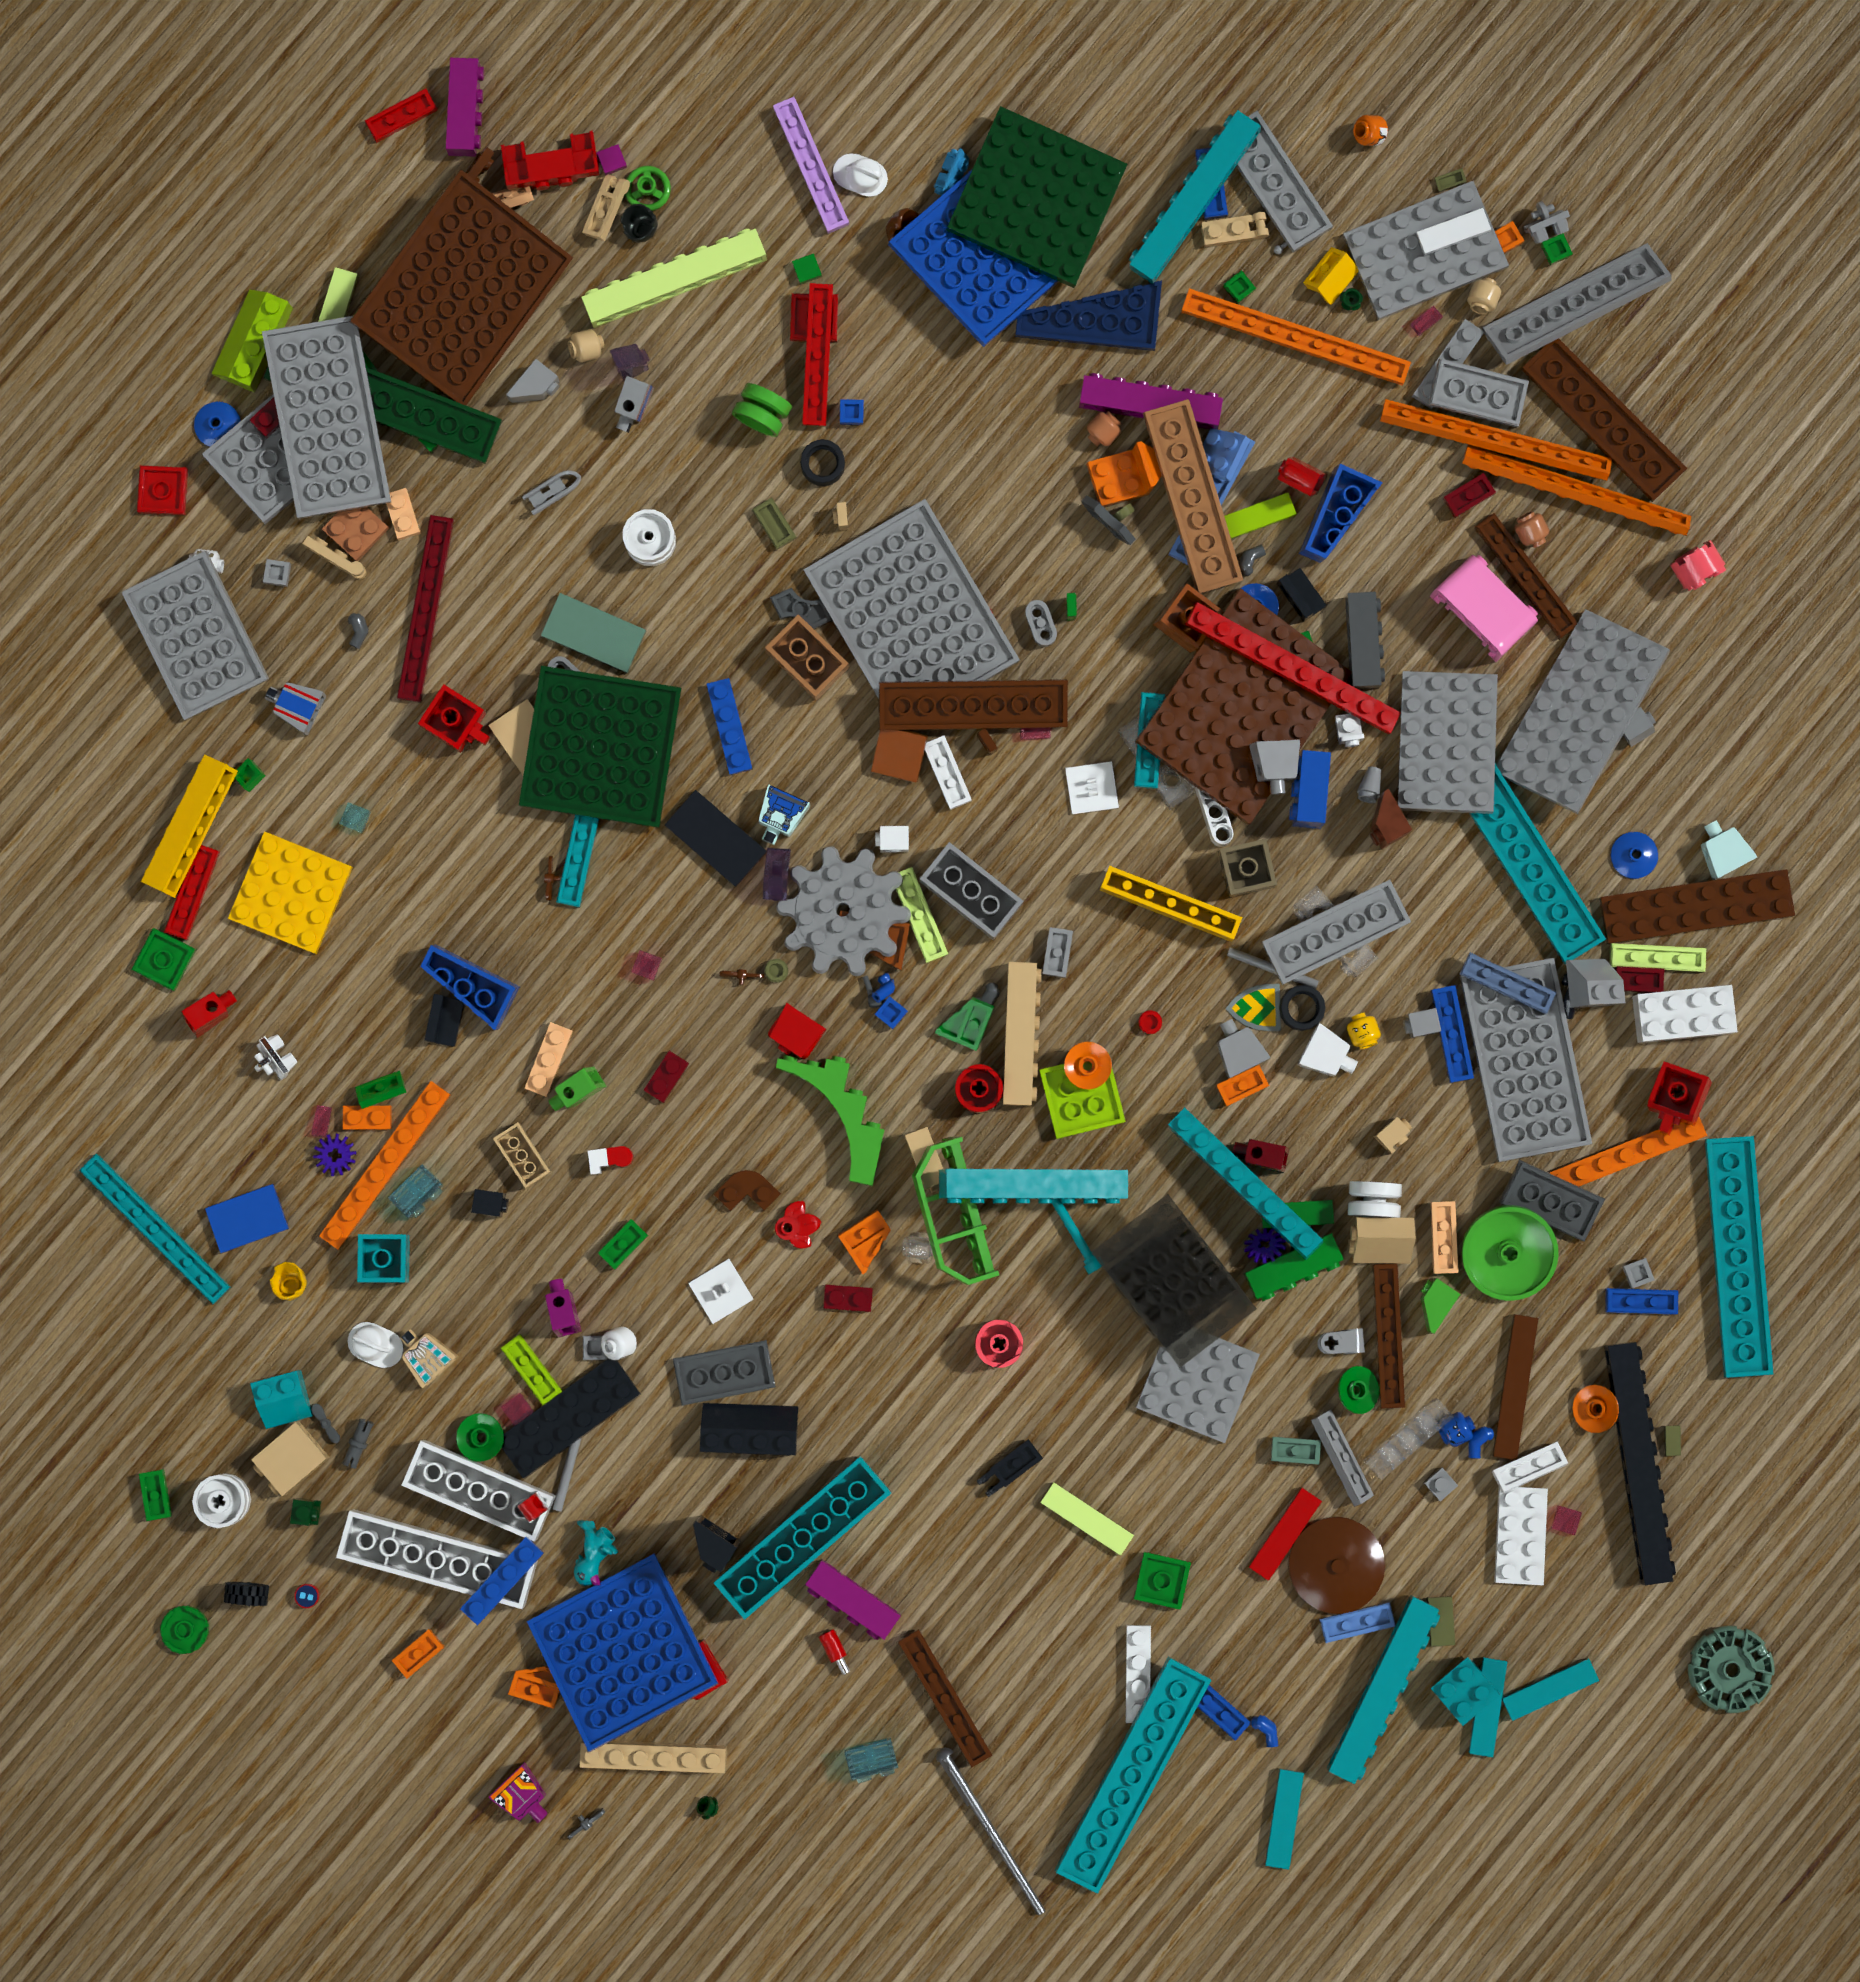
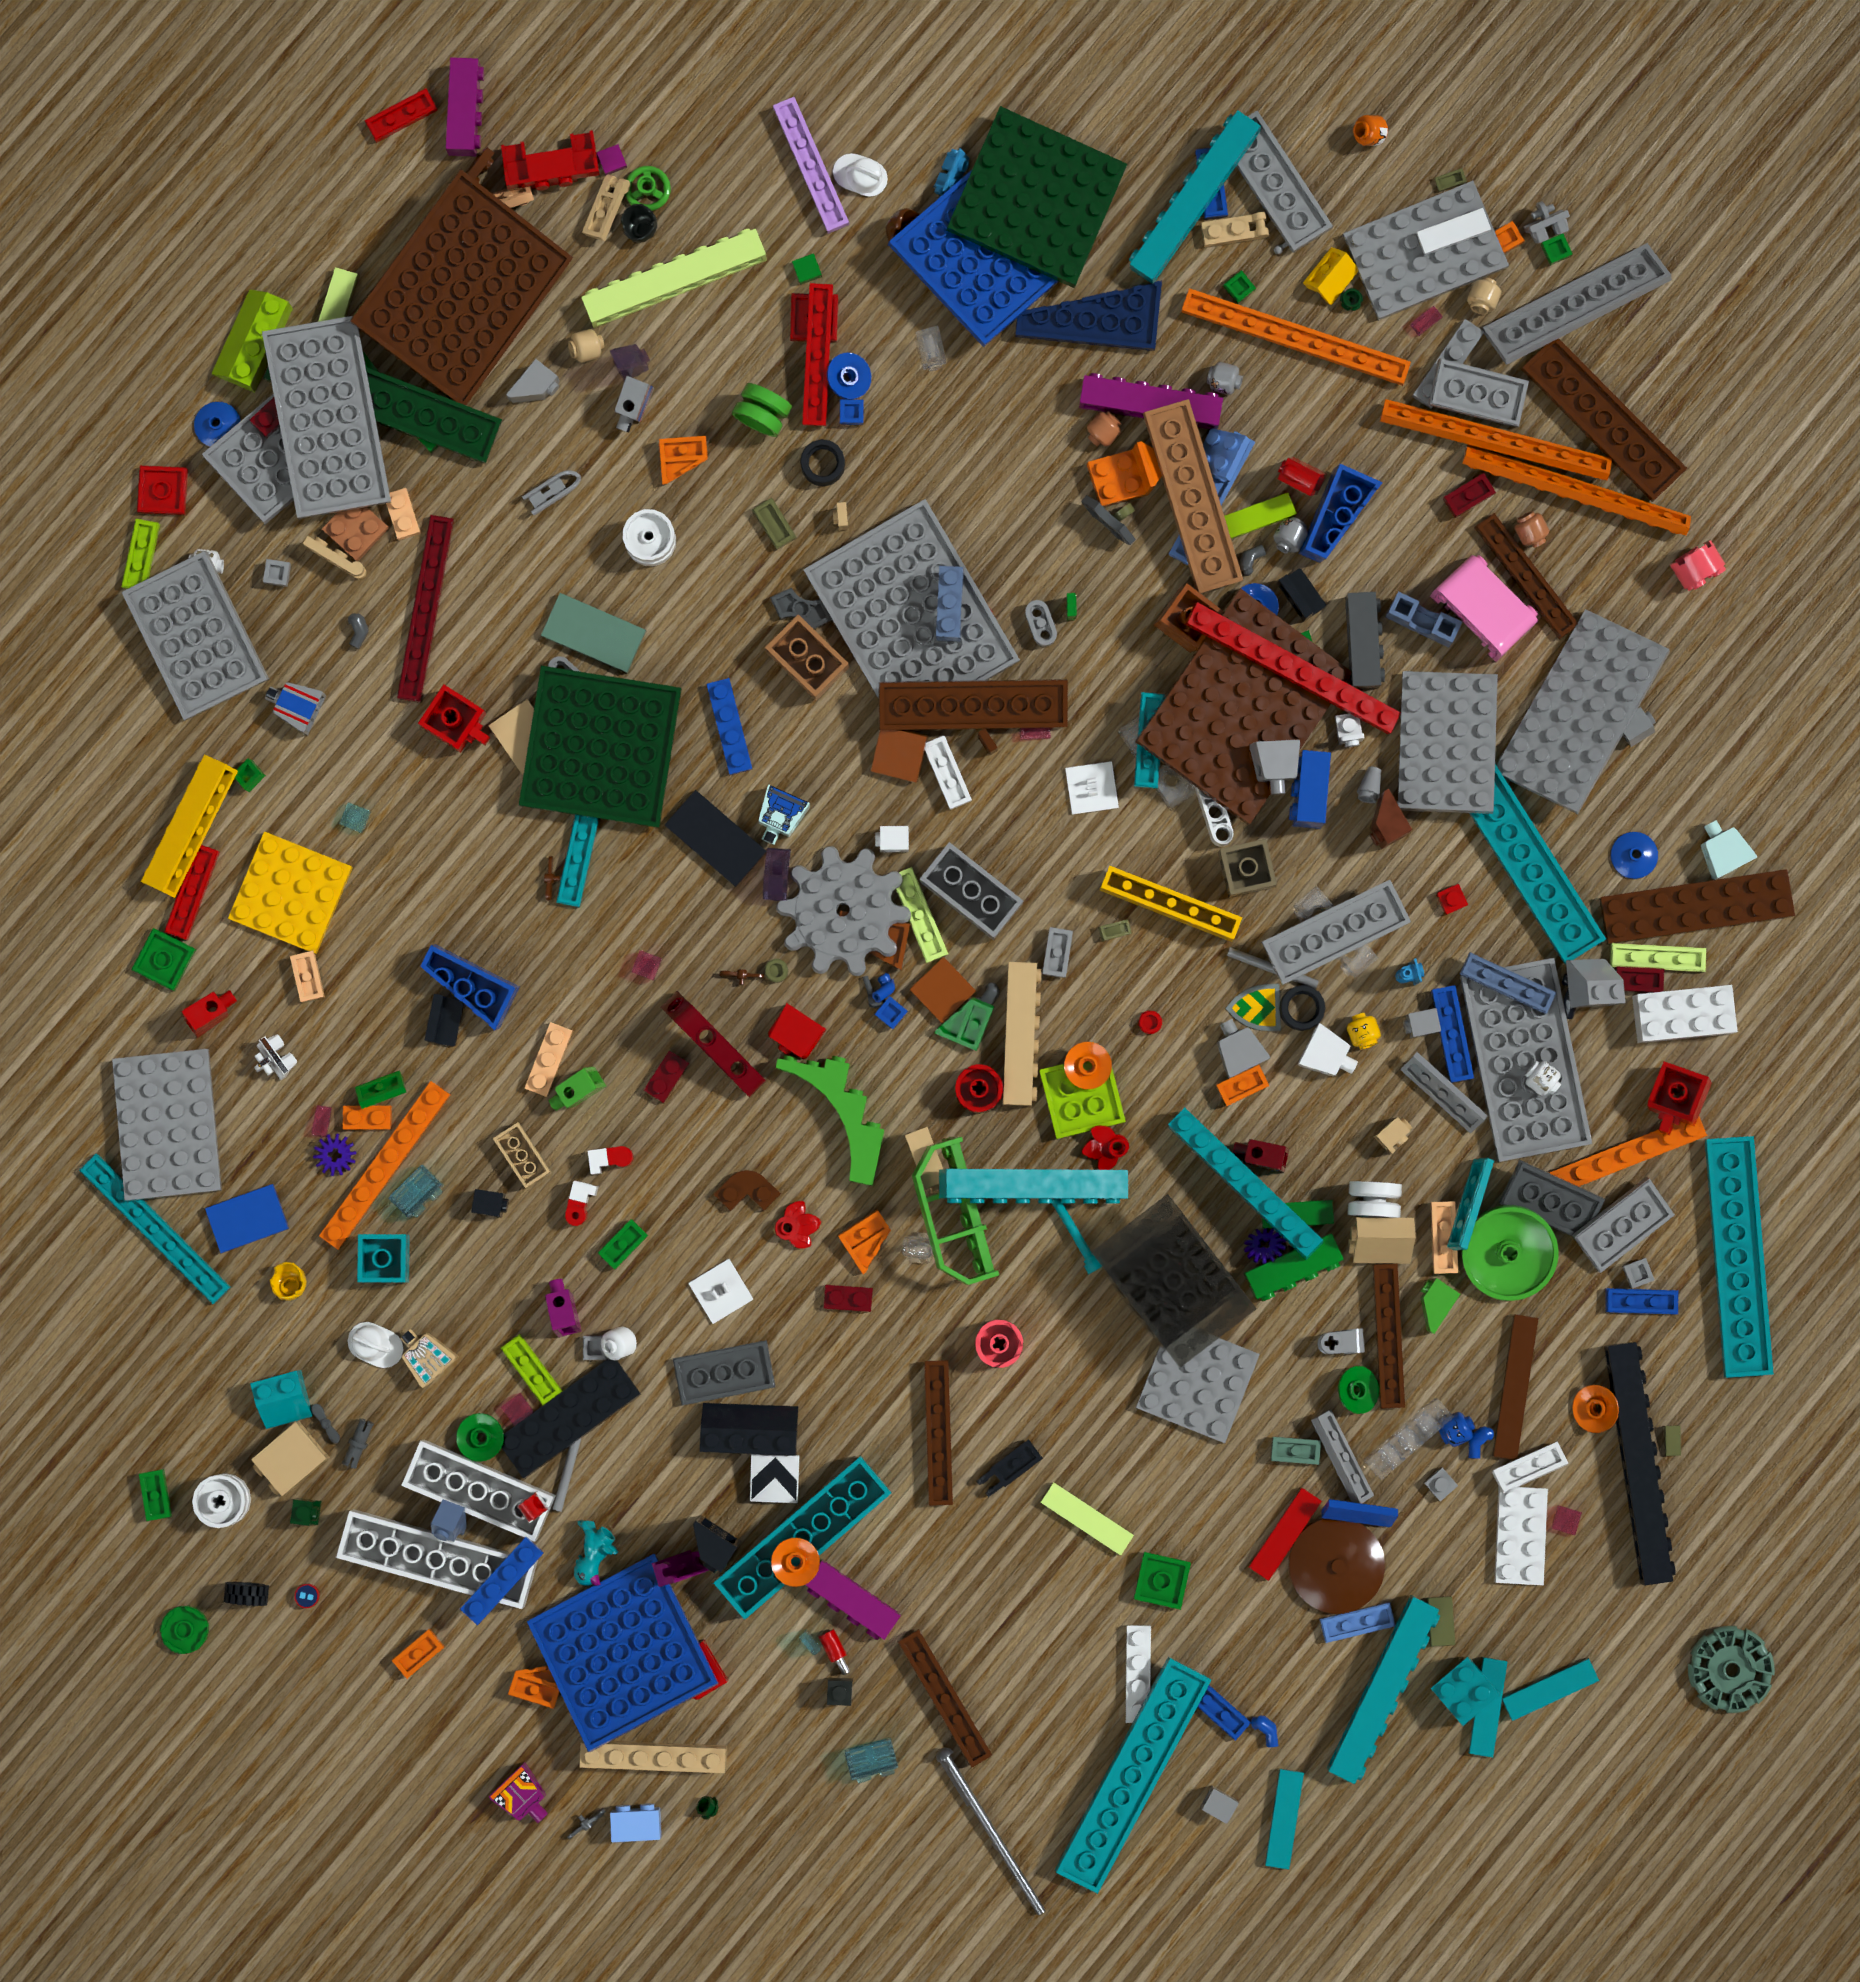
(140, 553): none -> lime tile
(166, 1124): none -> light grey plate
(307, 976): none -> light nougat plate
(449, 1521): none -> sand blue arch
(577, 1203): none -> leg
(636, 1823): none -> light blue brick
(678, 1568): none -> magenta hinge
(681, 456): none -> orange wing
(714, 1044): none -> dark red beam
(774, 1478): none -> piece
(791, 1574): none -> orange dish
(810, 1643): none -> clear light blue tile
(839, 1691): none -> pearl dark grey brick
(858, 374): none -> blue dish
(930, 348): none -> clear slope
(938, 1432): none -> reddish brown plate
(942, 990): none -> dark orange tile
(949, 603): none -> sand blue arch
(1102, 1147): none -> red plate
(1114, 930): none -> olive piece
(1219, 1804): none -> light grey panel
(1224, 378): none -> light grey head
(1290, 535): none -> light grey head
(1359, 1513): none -> blue tile
(1409, 973): none -> dark azure hinge
(1432, 625): none -> sand blue arch
(1443, 1092): none -> light grey plate
(1452, 899): none -> red plate
(1470, 1204): none -> teal tile
(1543, 1078): none -> white head
(1623, 1225): none -> light grey tile

